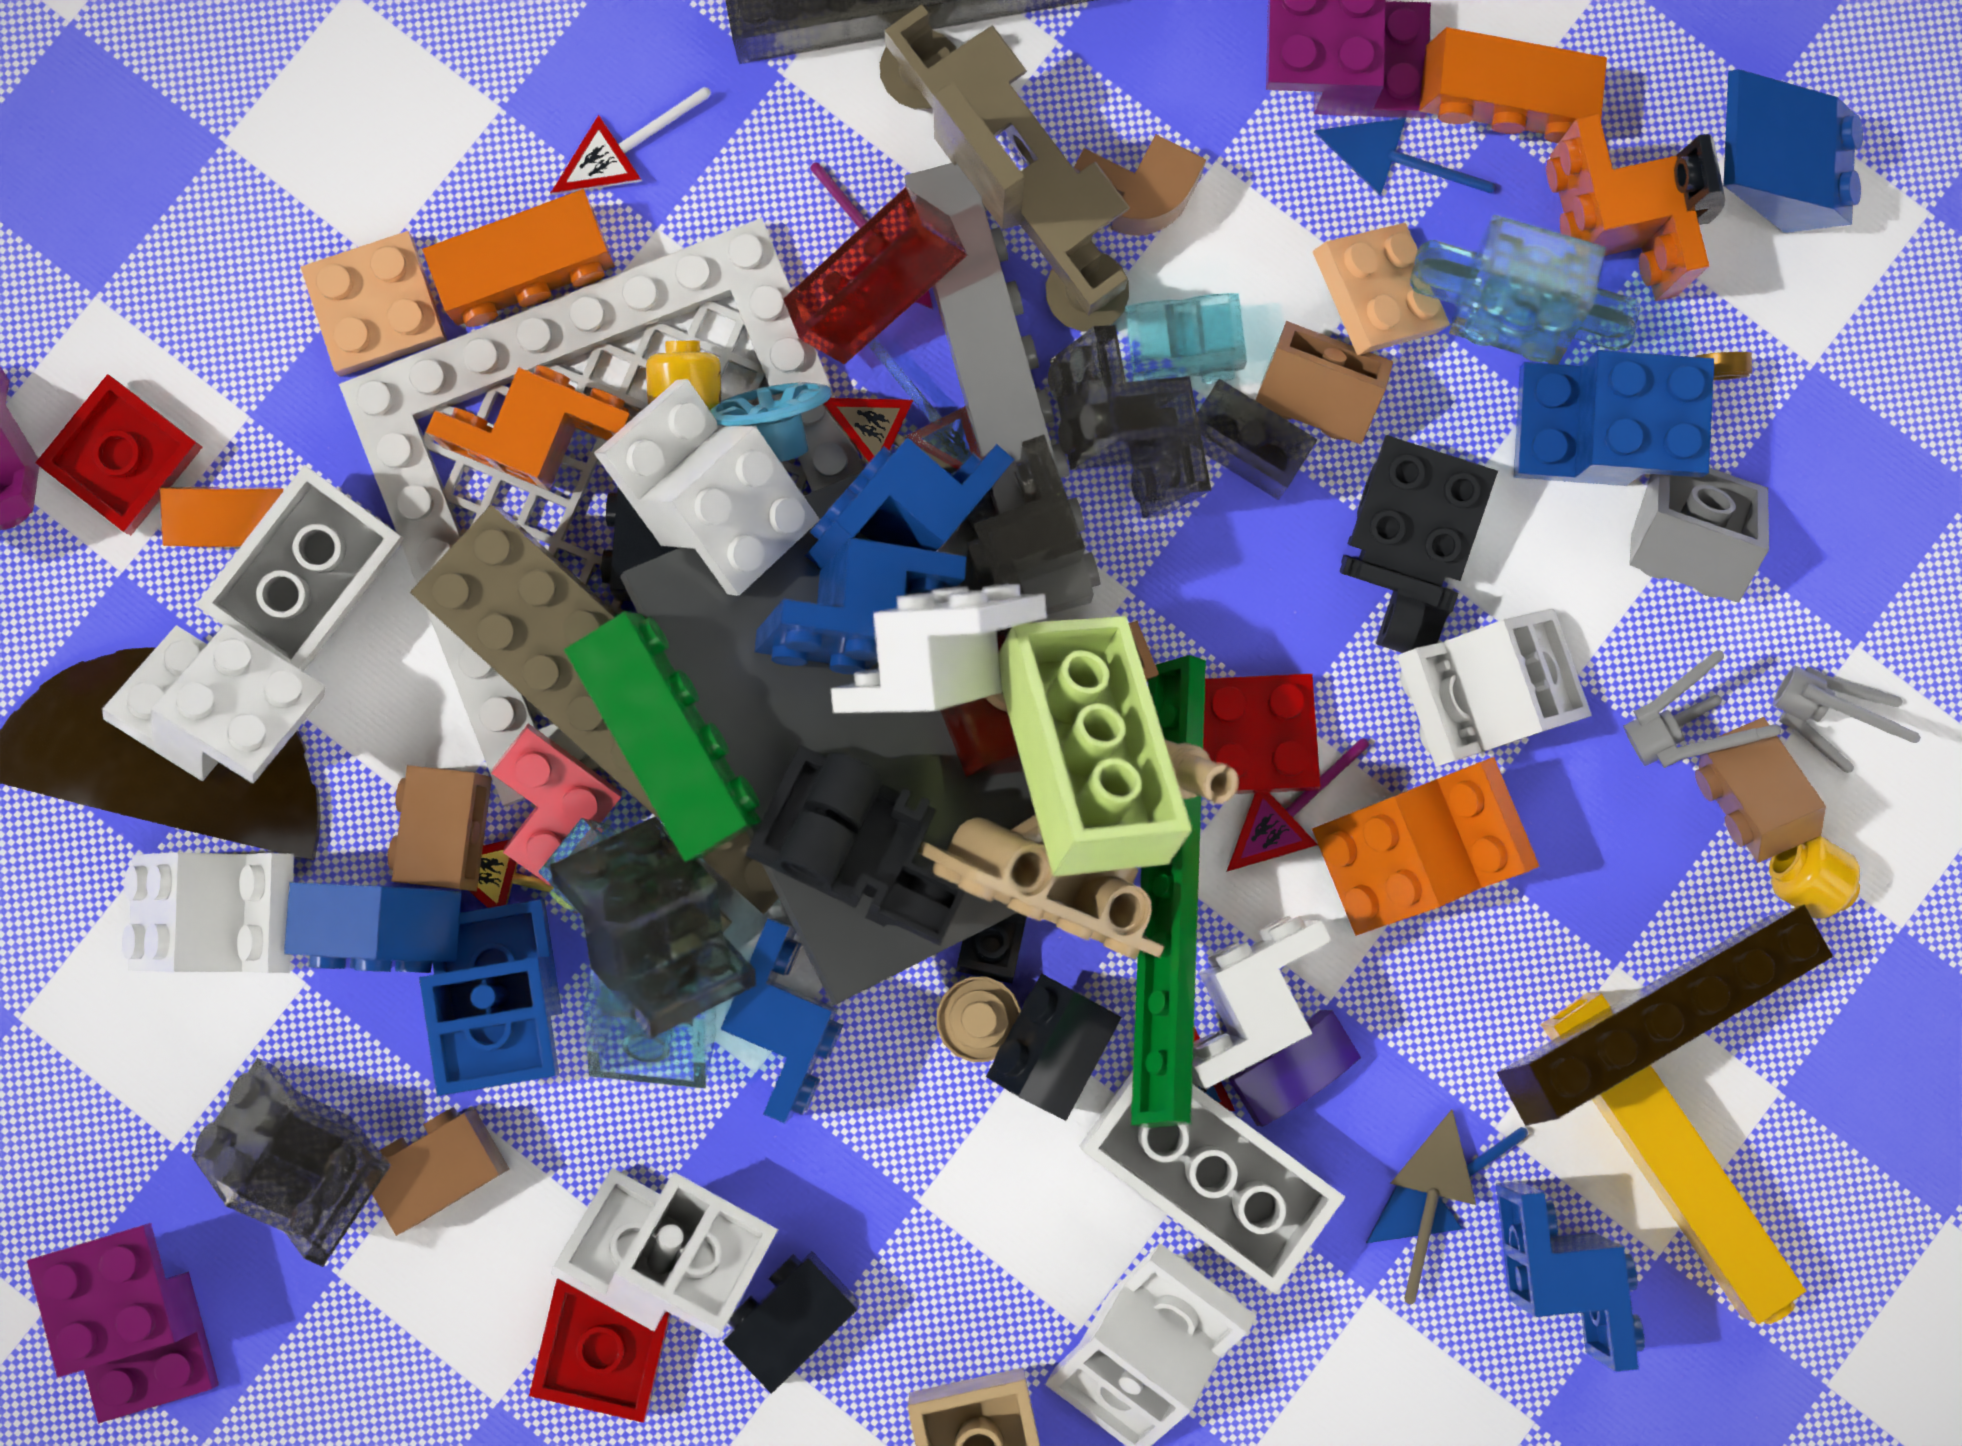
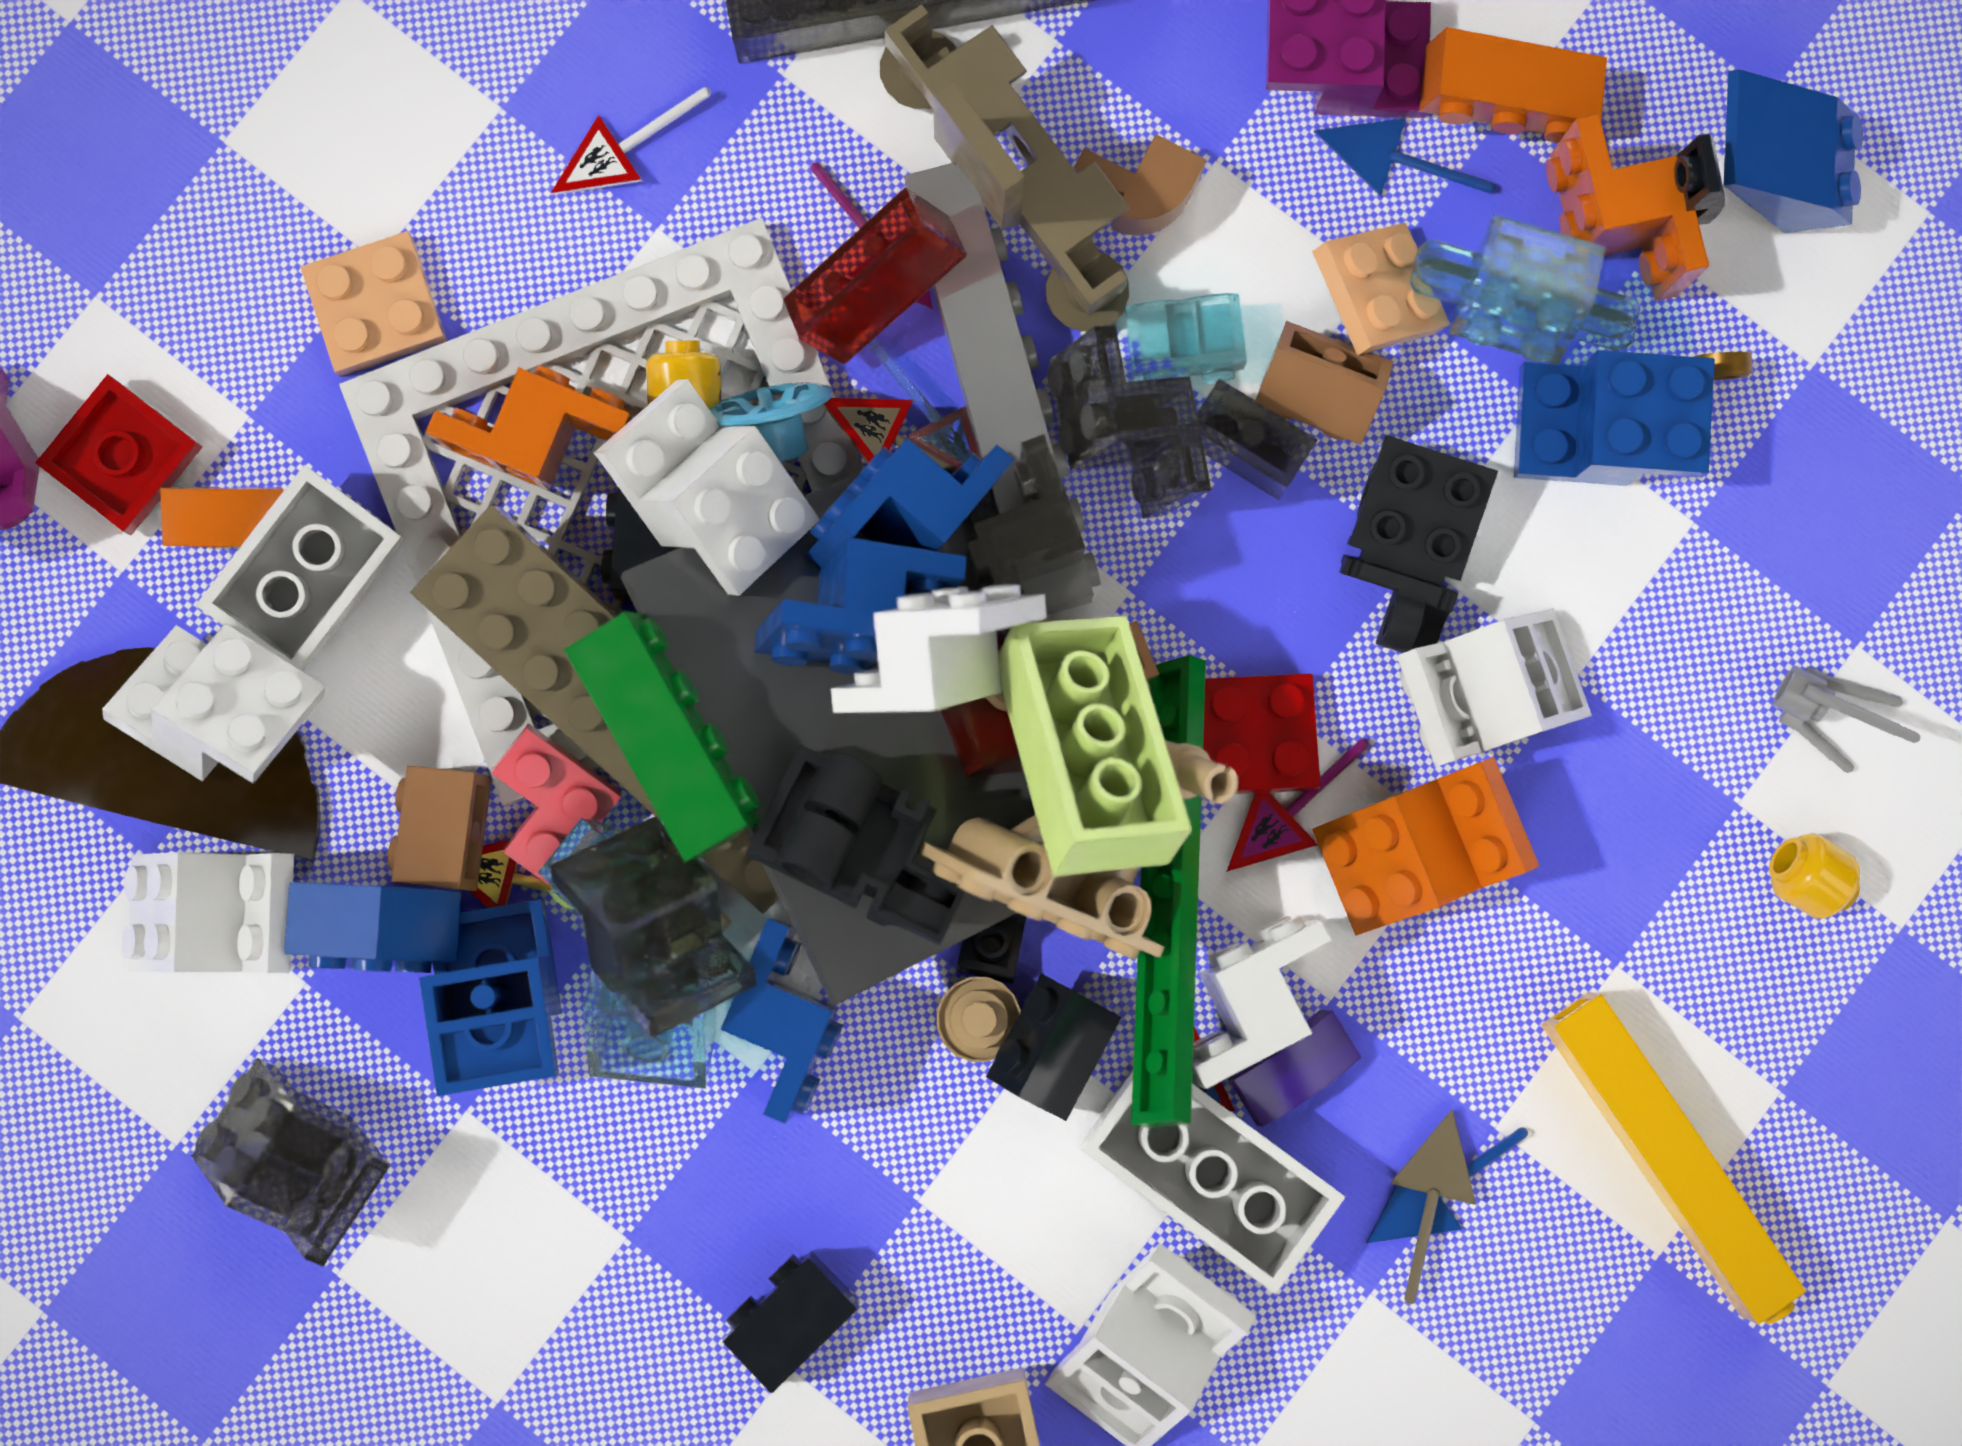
(122, 1323): magenta bracket -> none
(437, 1168): medium nougat brick -> none
(519, 259): orange brick -> none
(597, 1357): red plate -> none
(664, 1252): white bracket -> none
(1570, 1275): blue bracket -> none
(1656, 734): light grey plant -> none
(1663, 1016): dark brown brick -> none
(1702, 532): light grey slope -> none
(1762, 795): medium nougat brick -> none

